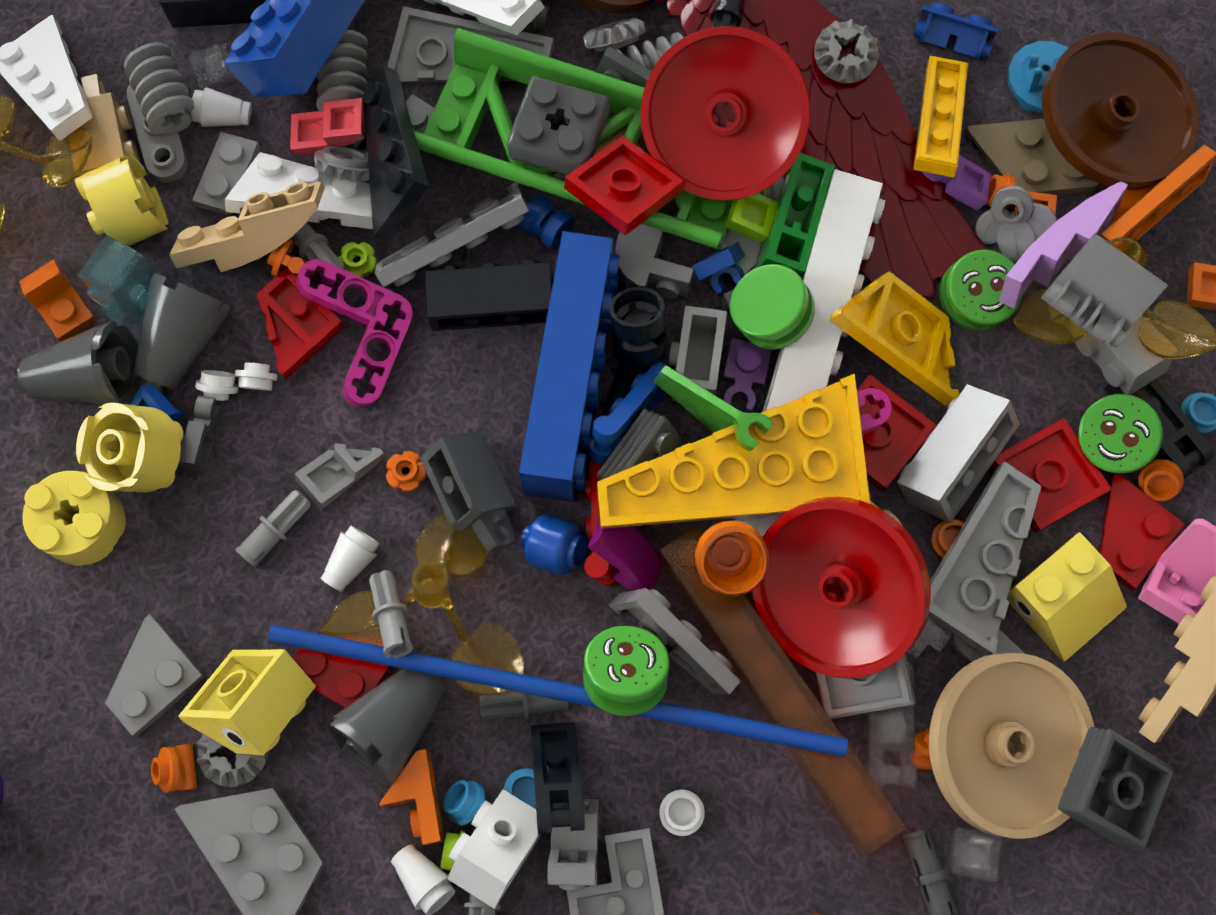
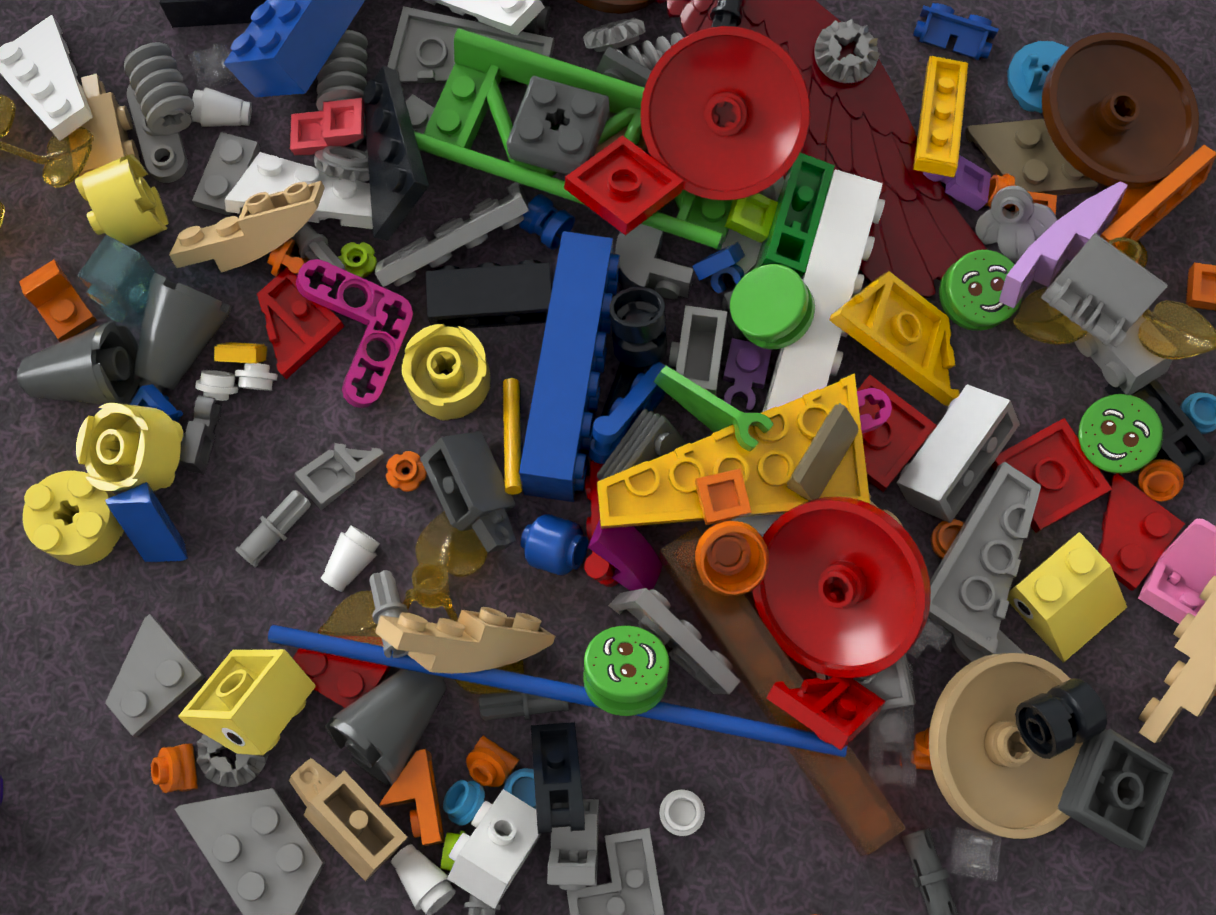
(147, 525): none -> blue slope
(240, 352): none -> yellow tile
(347, 817): none -> tan hinge
(459, 353): none -> light yellow brick
(470, 645): none -> tan slope
(490, 763): none -> orange plate
(512, 436): none -> yellow bar
(723, 496): none -> orange plate
(824, 454): none -> dark tan slope
(831, 708): none -> red wing
(1061, 718): none -> black wheel

